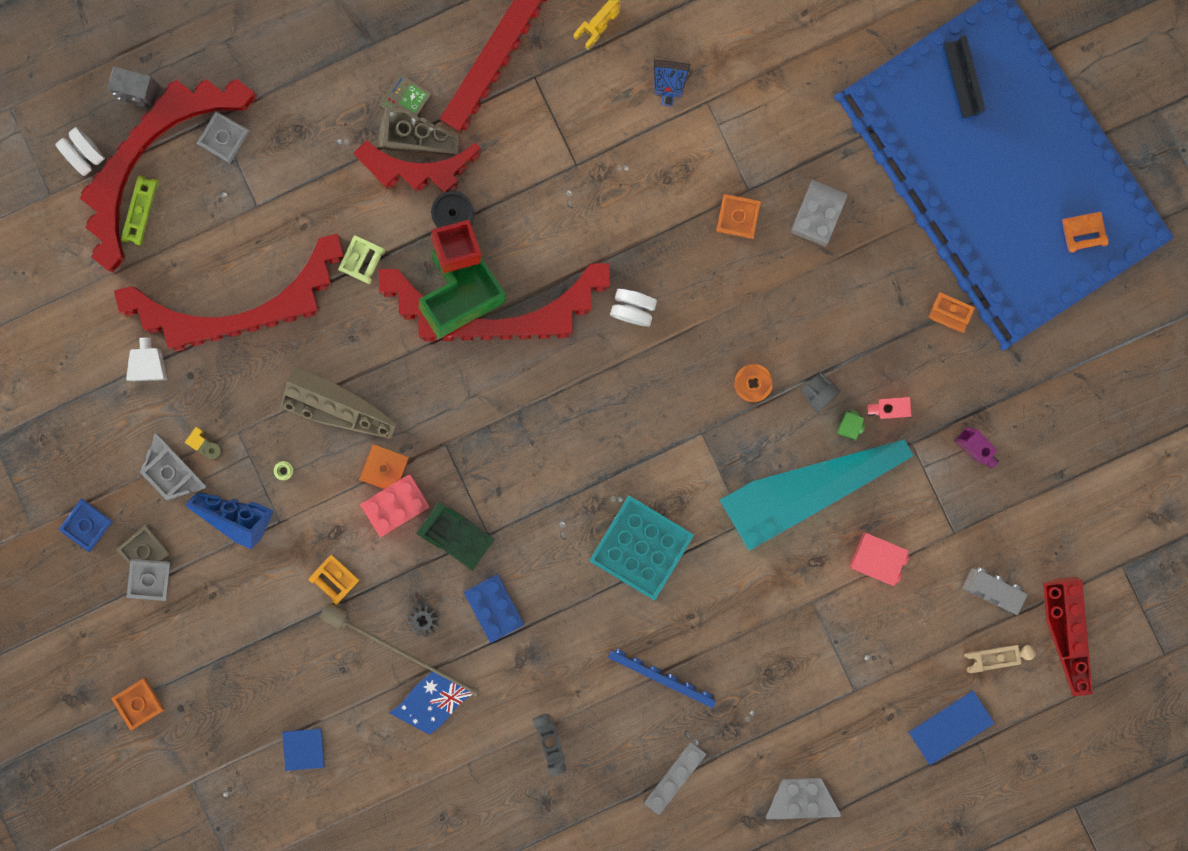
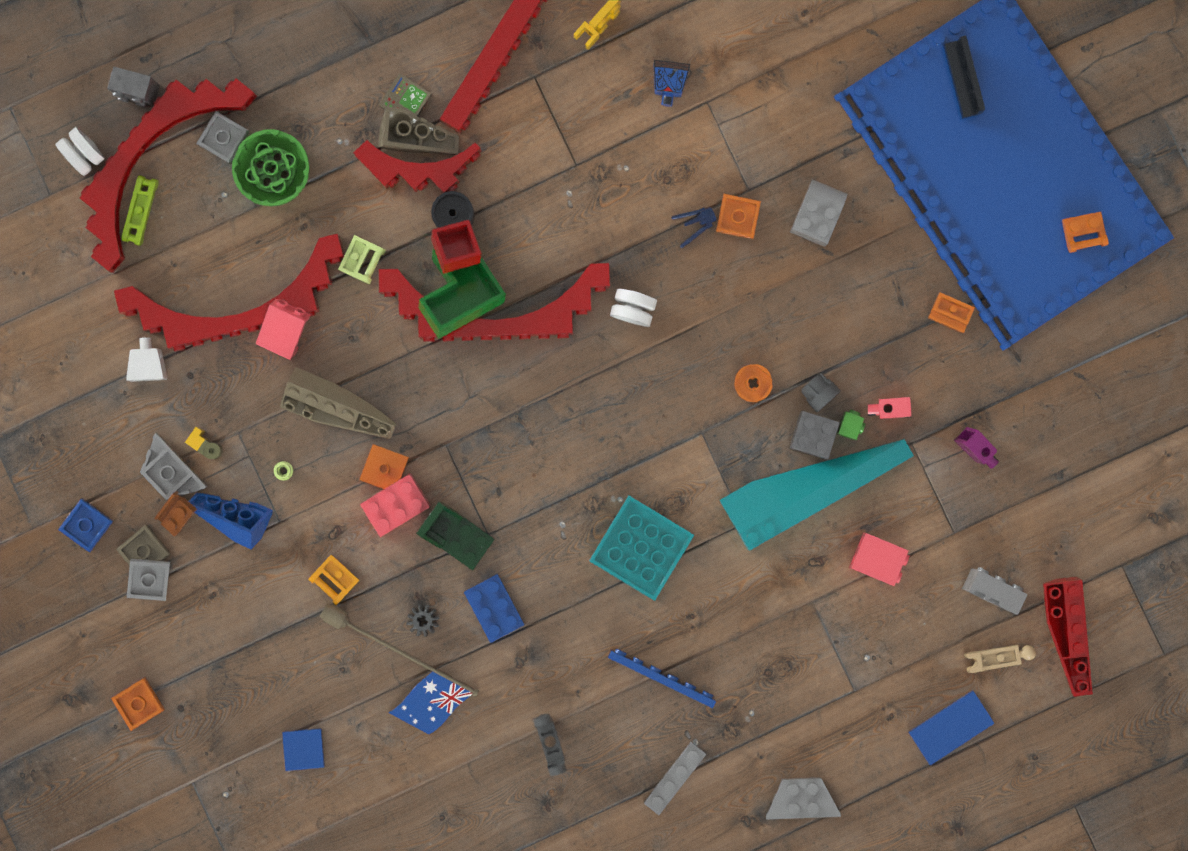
(175, 513): none -> dark orange plate
(263, 147): none -> bright green brick
(282, 328): none -> coral panel
(705, 217): none -> dark blue plant
(814, 435): none -> flat silver brick

